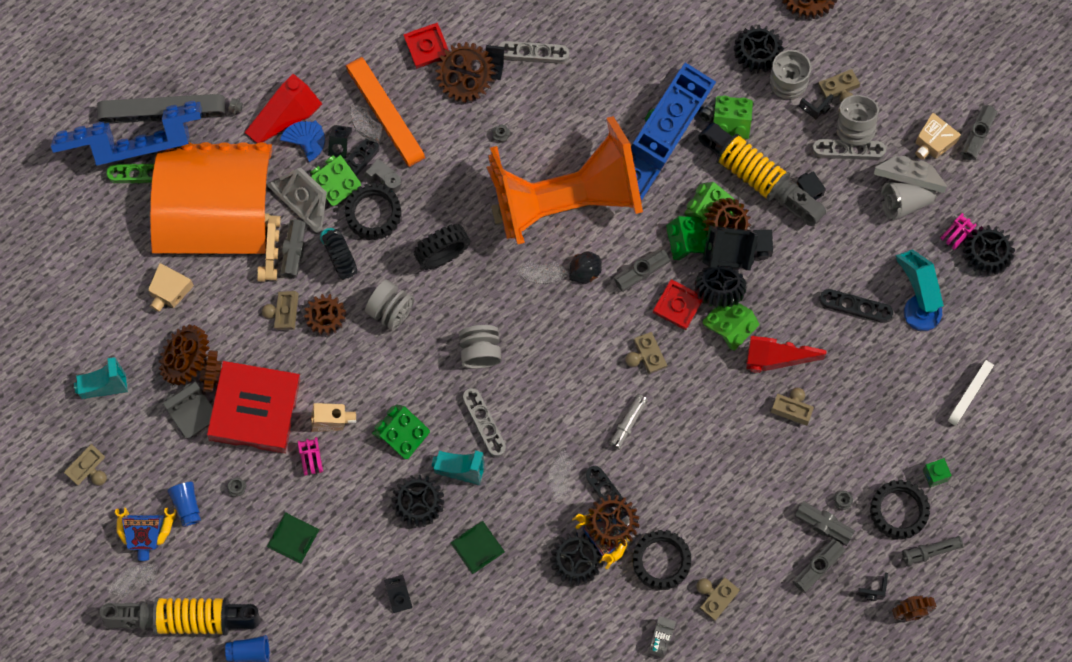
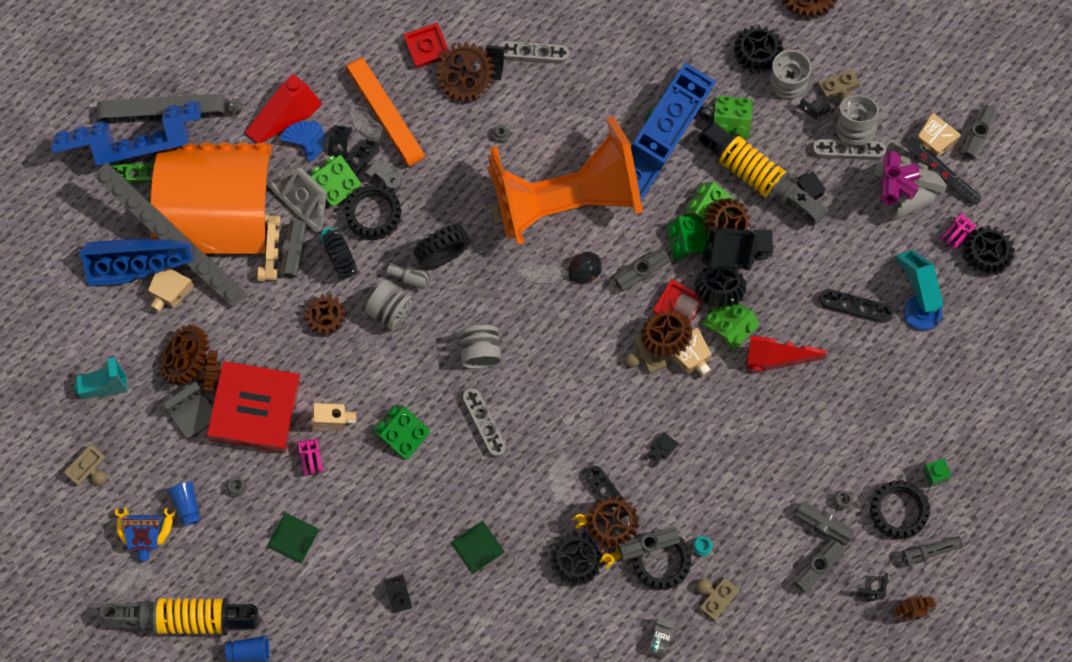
(131, 259): none -> blue wedge
(166, 230): none -> dark grey plate
(284, 312): dark tan plate -> none
(410, 275): none -> light grey arm
(412, 507): black gear -> none
(459, 466): teal arch -> none
(624, 428): light grey pin -> none
(660, 540): none -> dark grey piece
(662, 447): none -> black plate
(672, 339): none -> reddish brown gear
(686, 306): none -> clear piece
(695, 355): none -> tan torso
(702, 546): none -> teal plate
(792, 407): dark tan plate -> none
(898, 179): none -> magenta piece
(943, 170): none -> black sticker
(970, 393): white beam -> none

